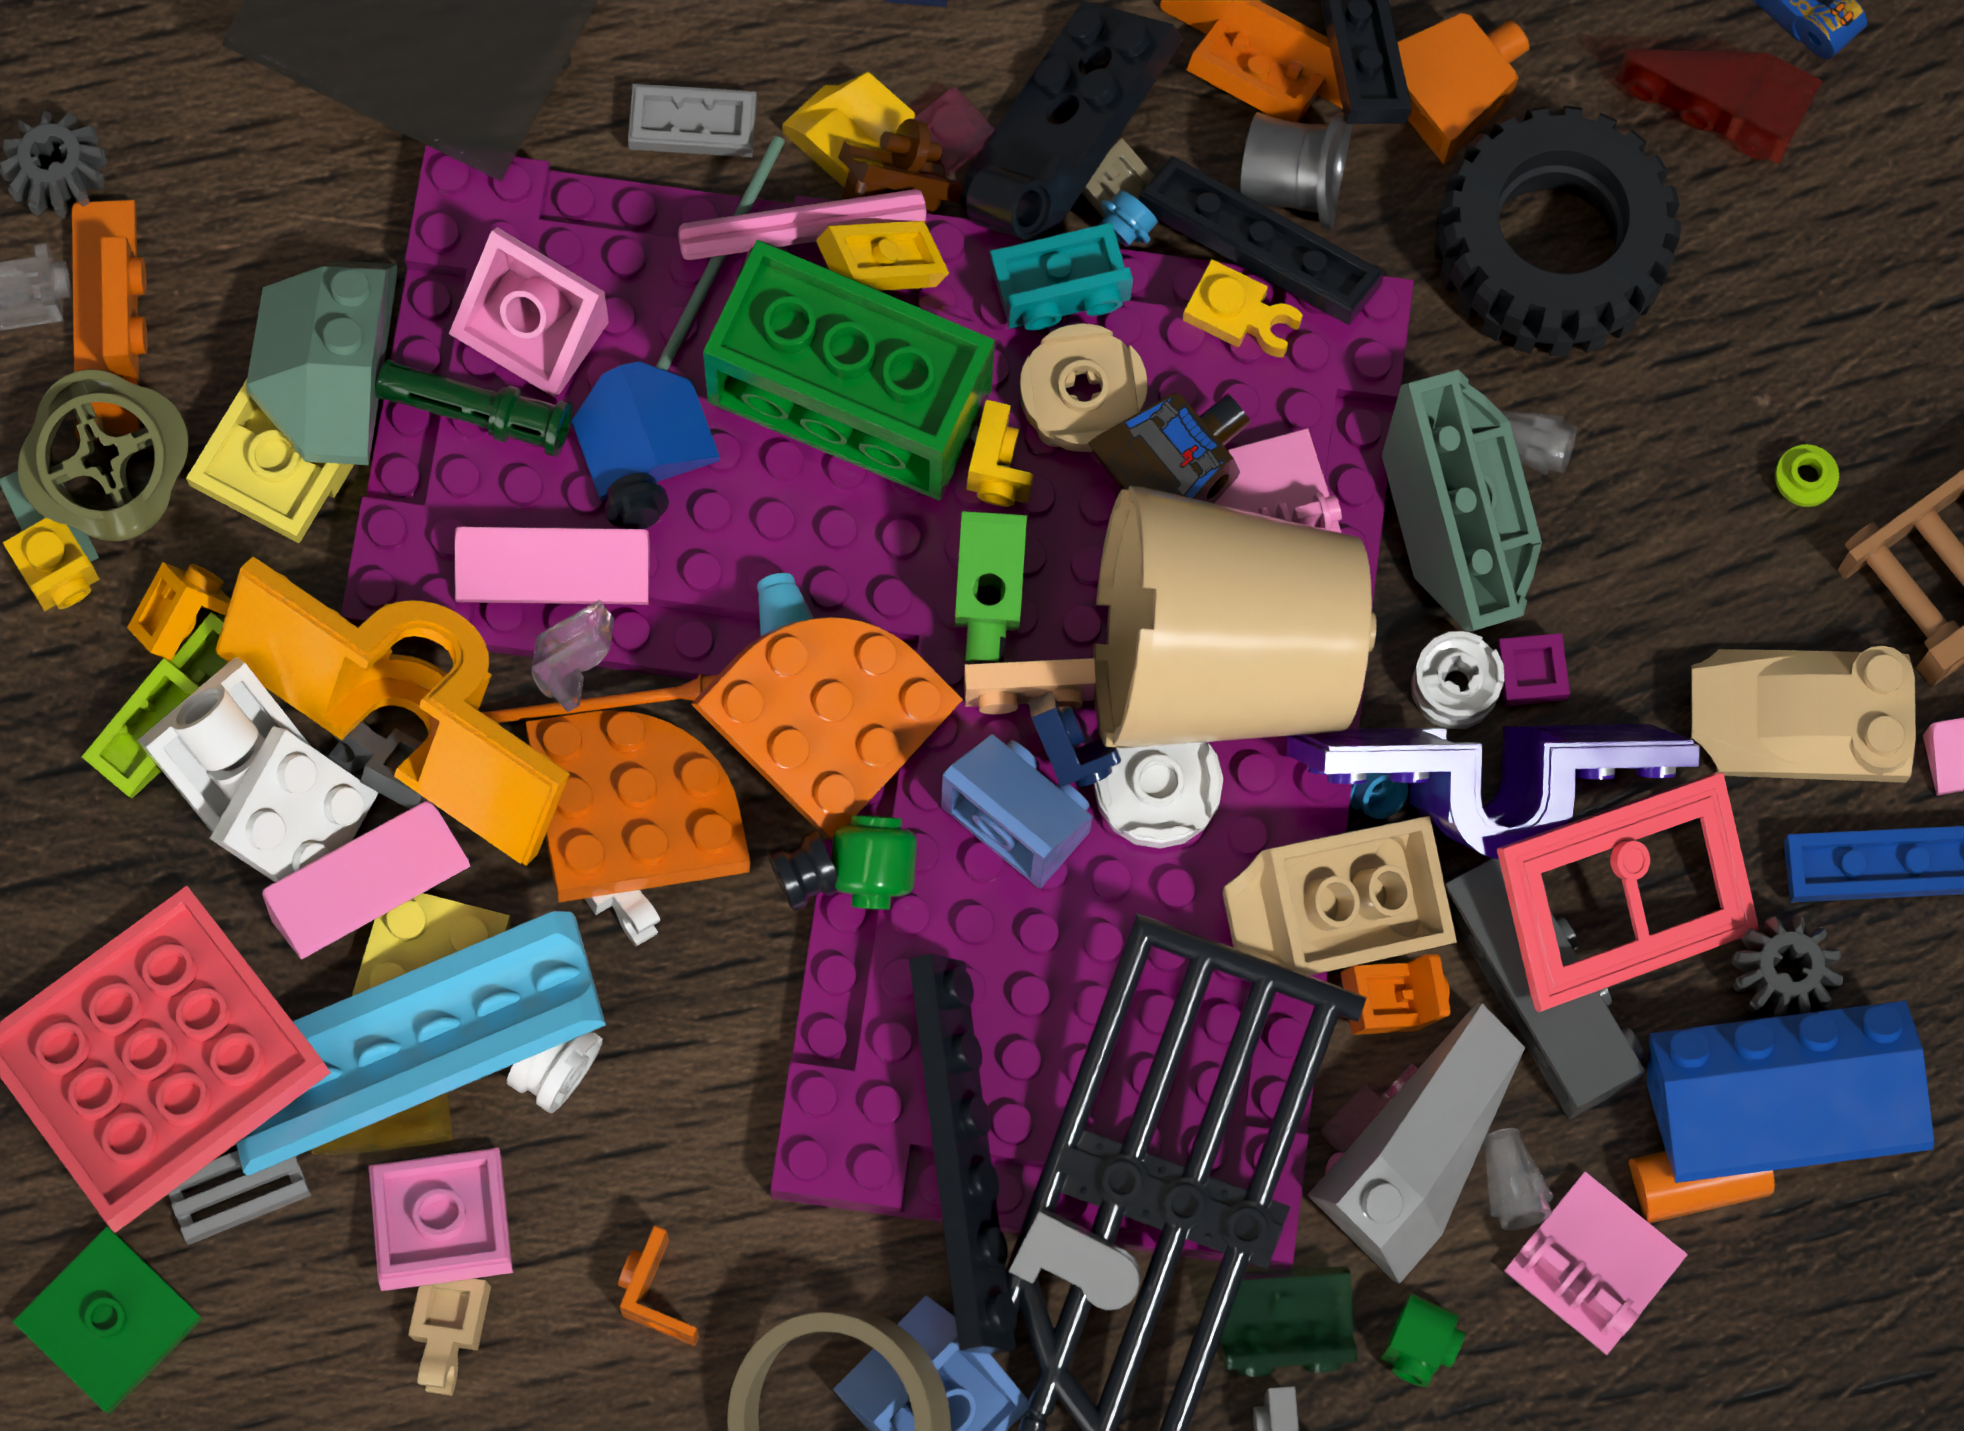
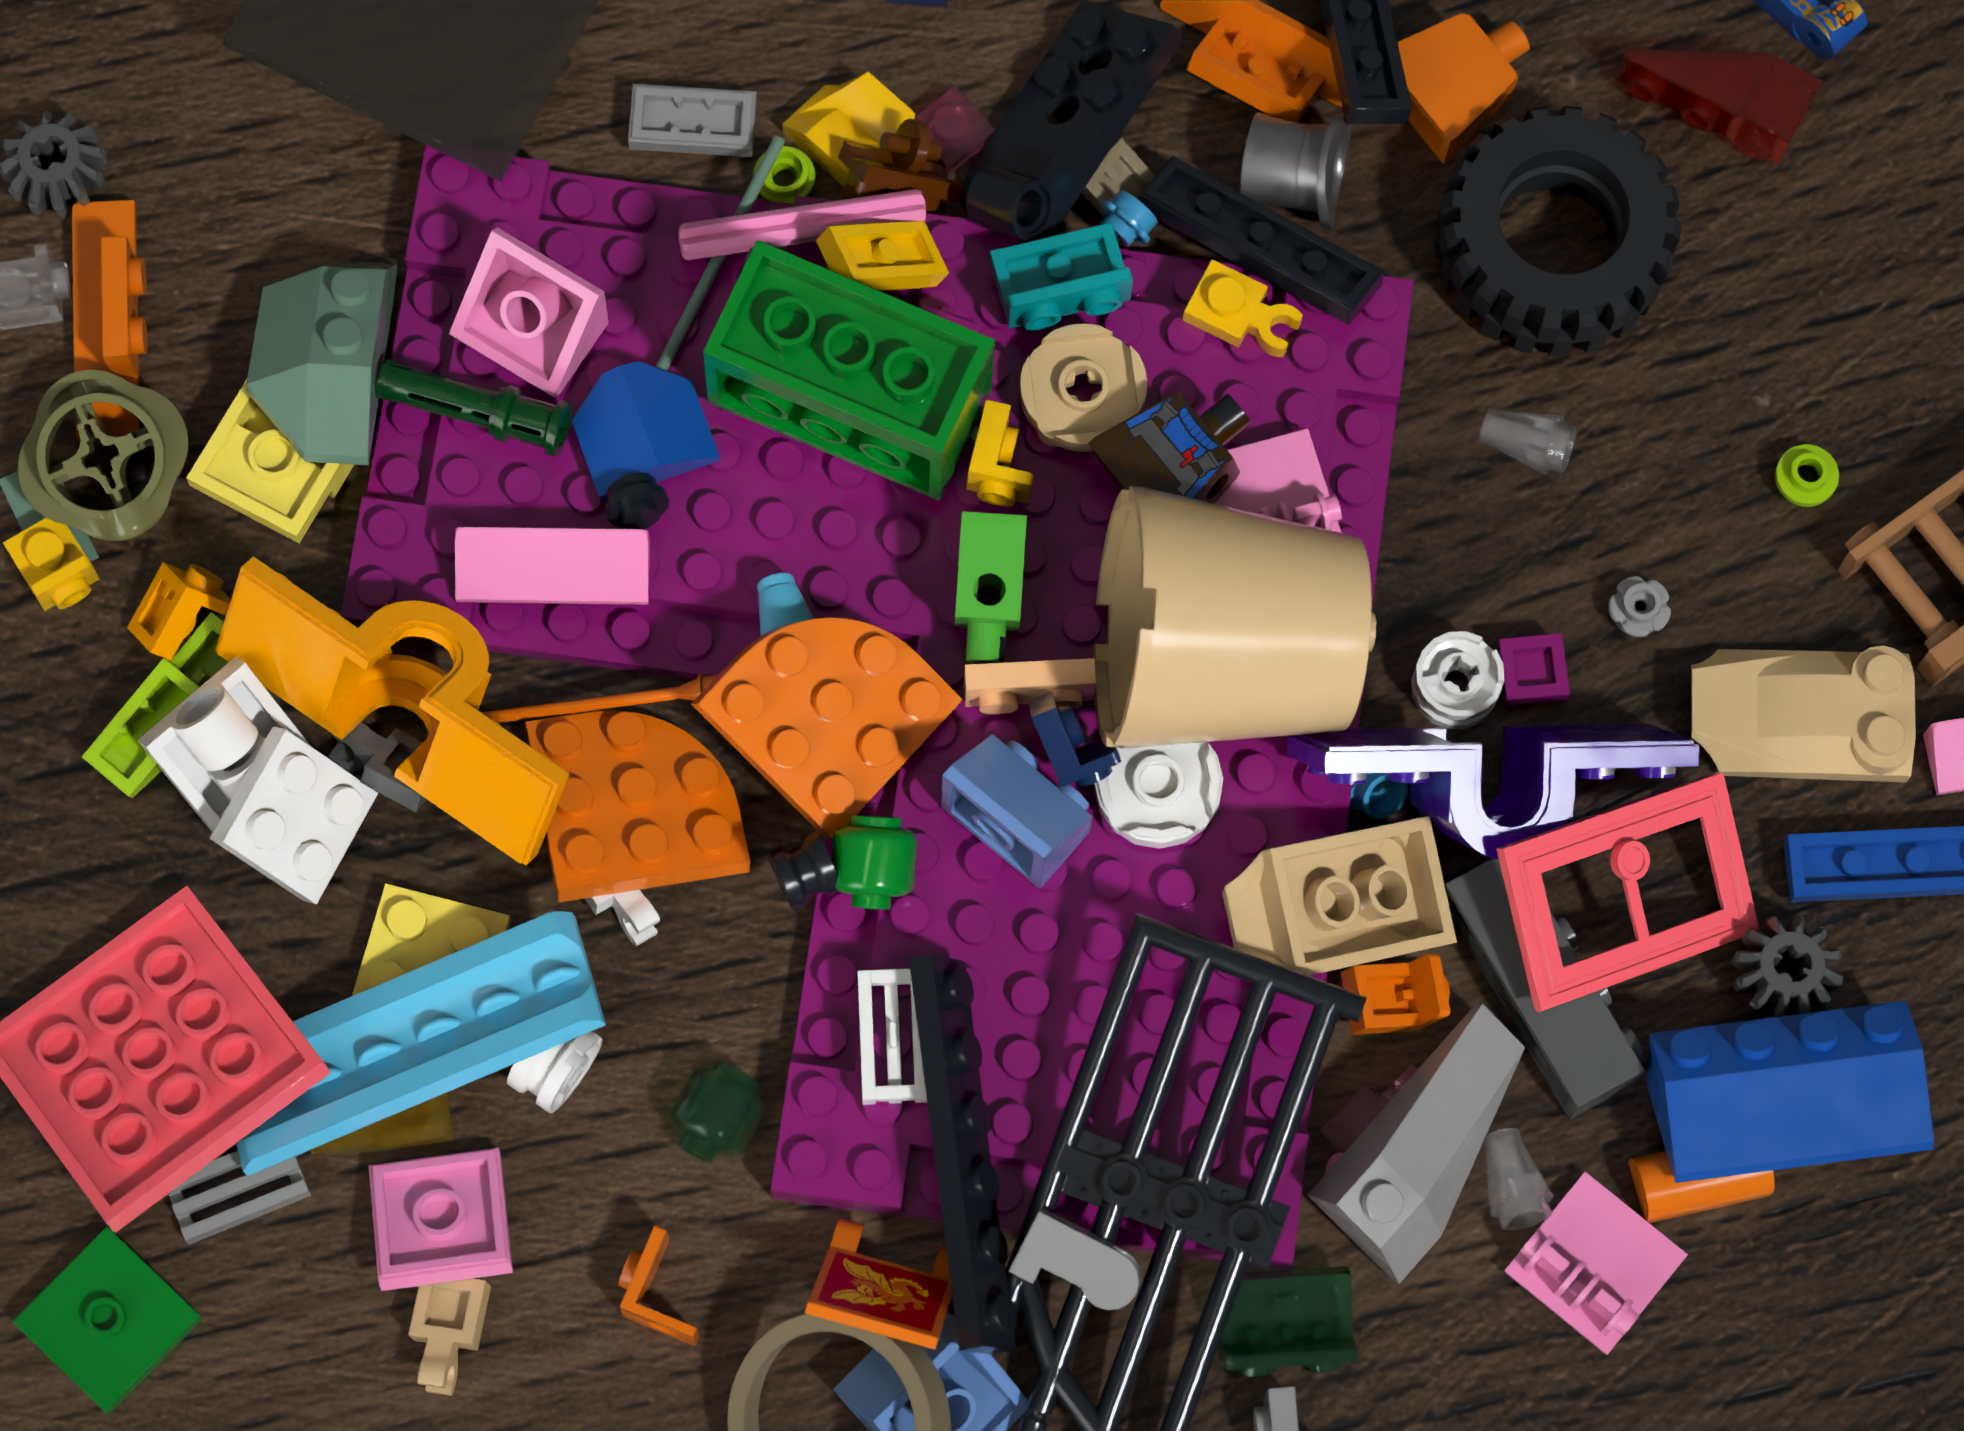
(364, 879): bright pink slope -> none
(571, 649): clear bracket -> none
(717, 1112): none -> clear green head
(792, 161): none -> lime plate
(880, 1293): none -> flag
(894, 1092): none -> white tile
(1422, 1341): green plate -> none
(1462, 500): sand green wedge -> none
(1637, 622): none -> light grey plate

